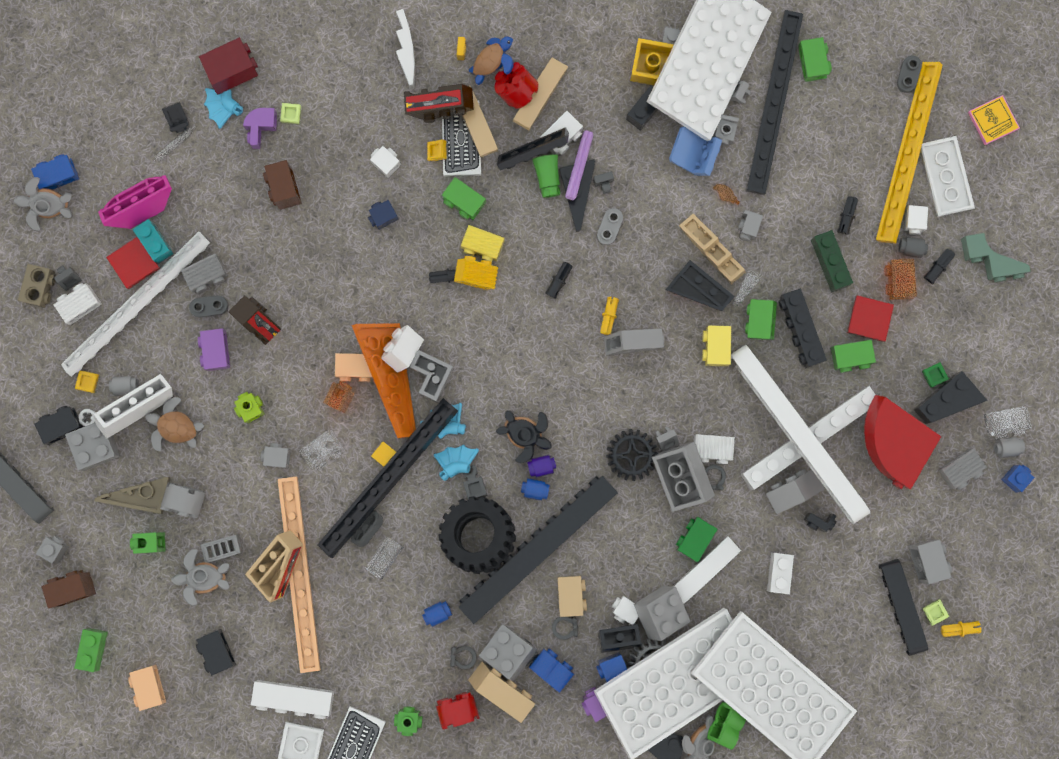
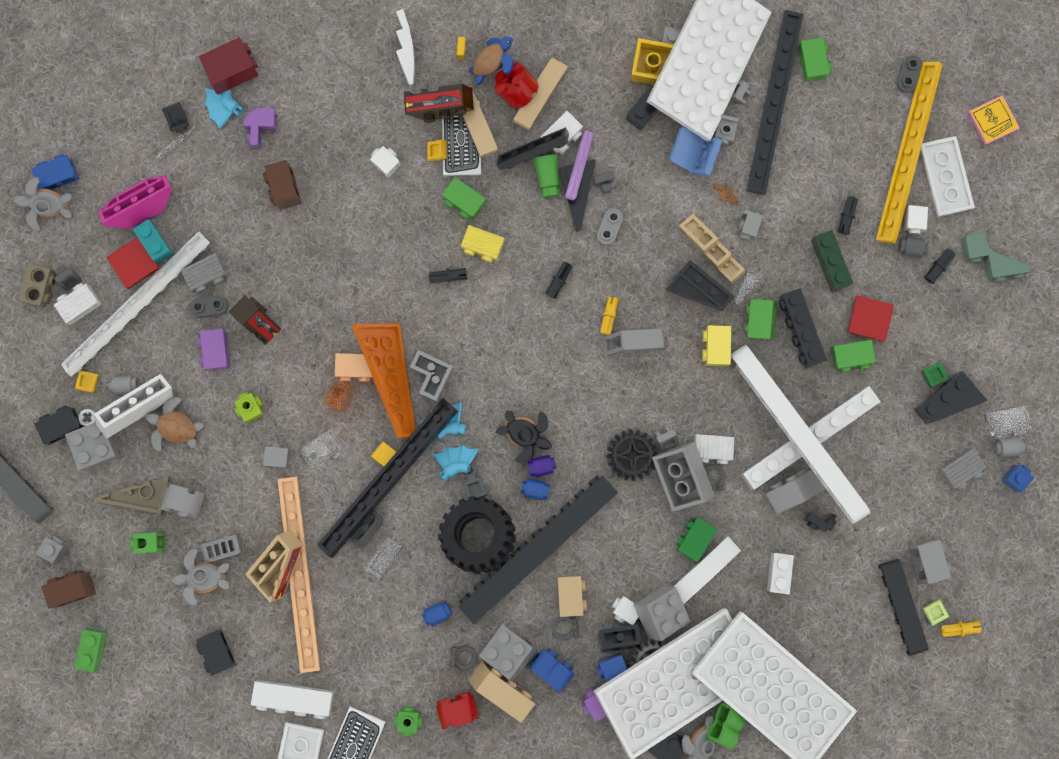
(147, 687): light nougat brick -> none
(290, 113): yellowish green tile -> none
(382, 214): dark blue brick -> none
(402, 348): white brick -> none
(476, 273): yellow brick -> none
(897, 442): red brick -> none
(901, 279): clear orange brick -> none

